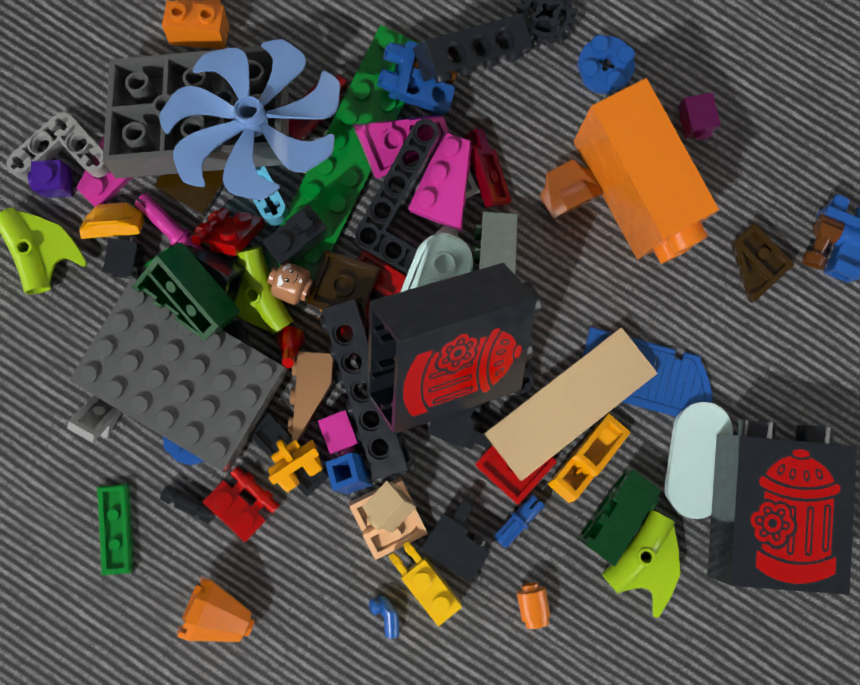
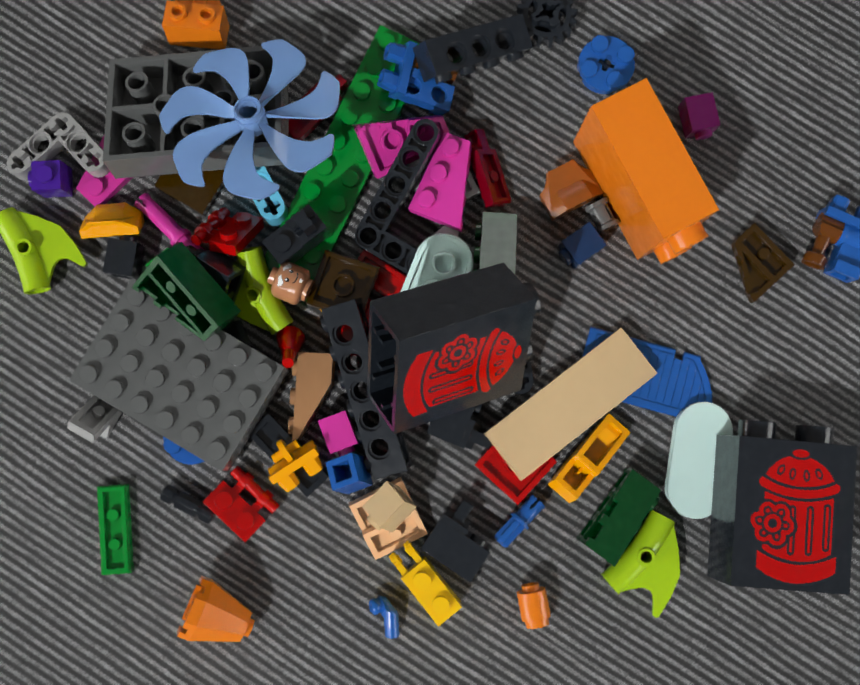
(581, 246): none -> dark blue brick
(602, 215): none -> dark grey bush

